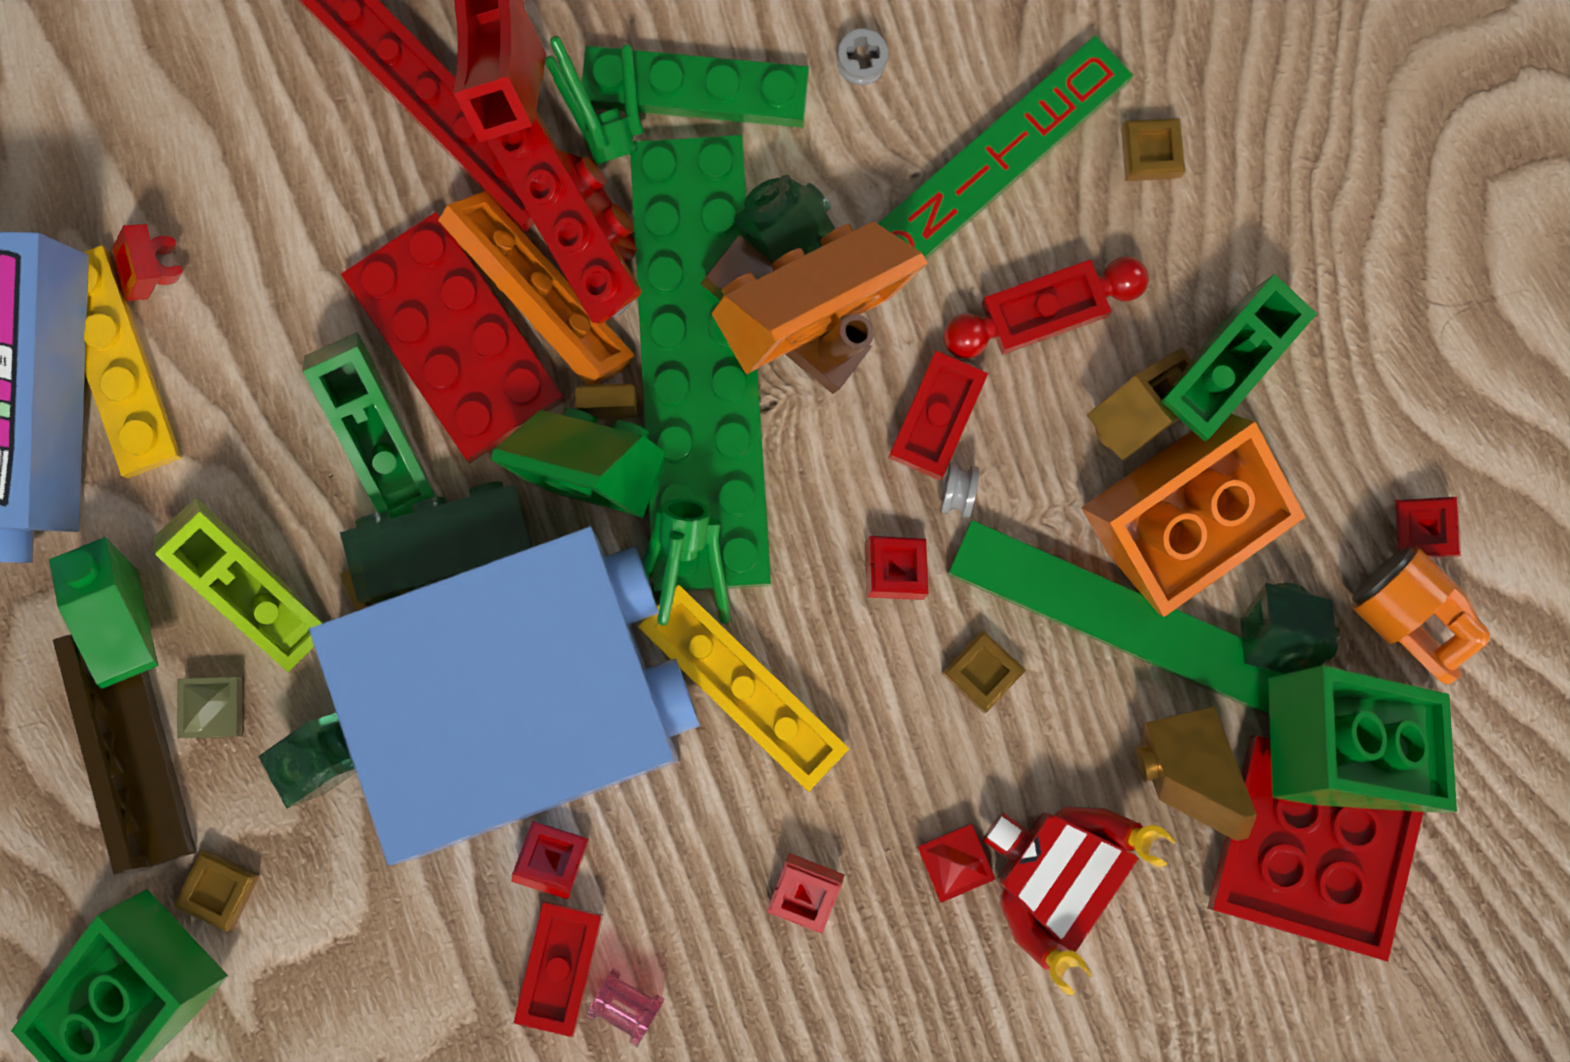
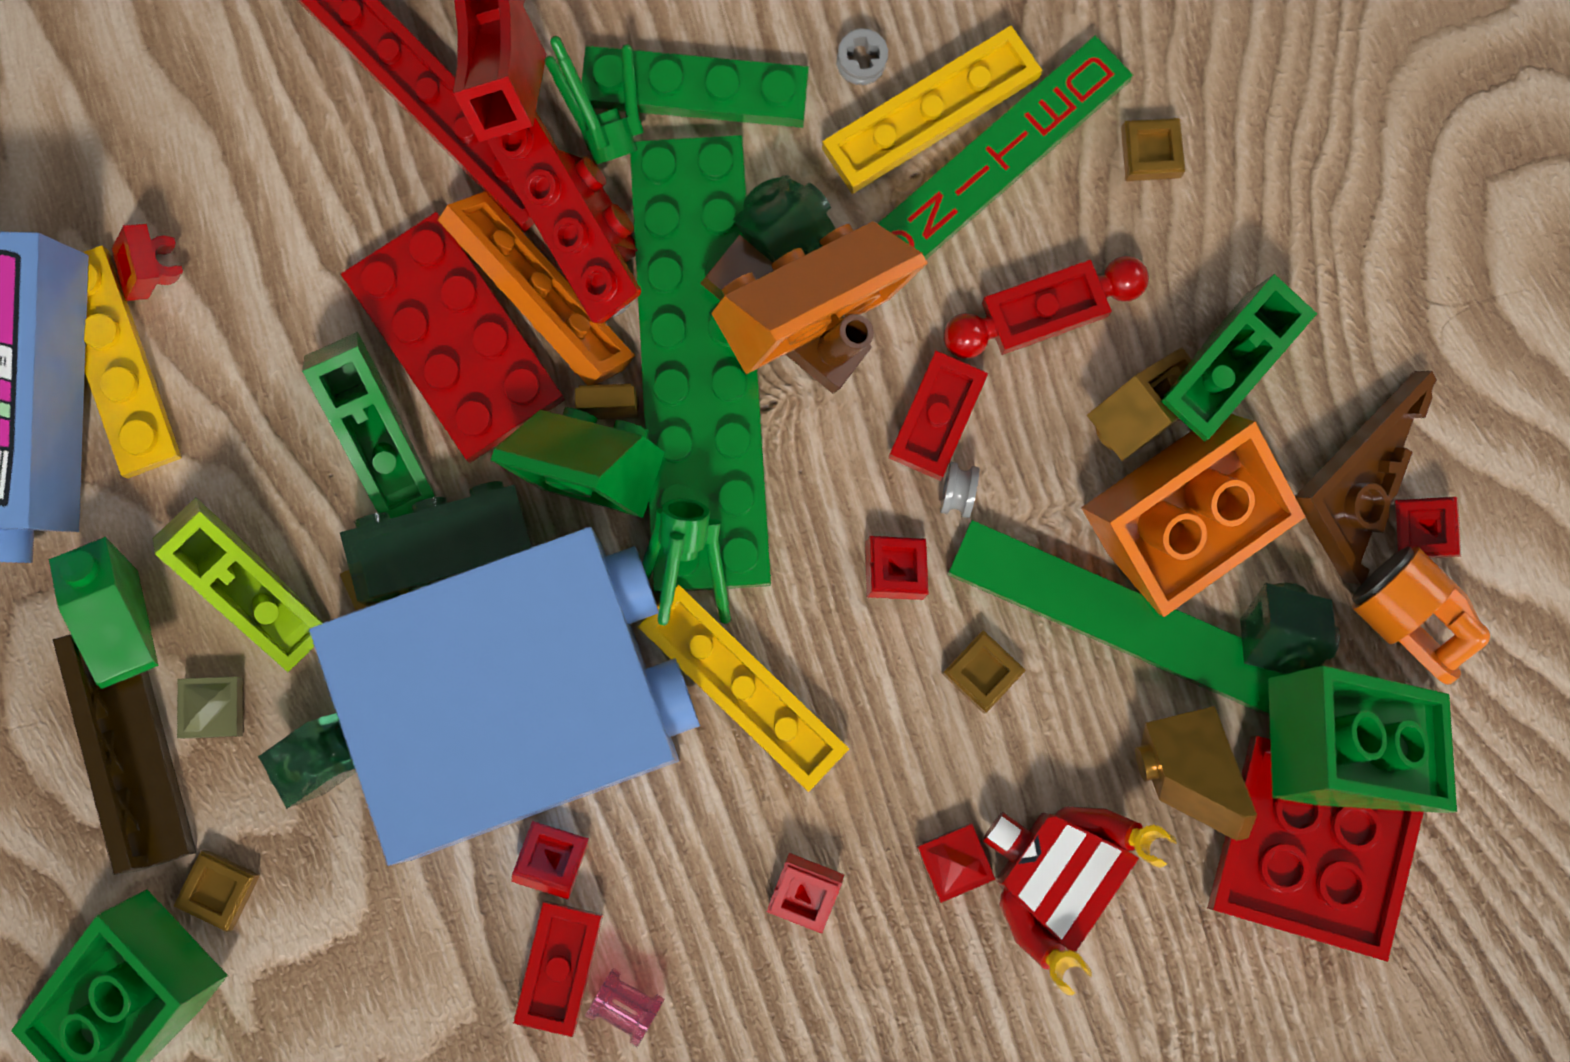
(931, 109): none -> yellow plate
(1358, 483): none -> reddish brown wing

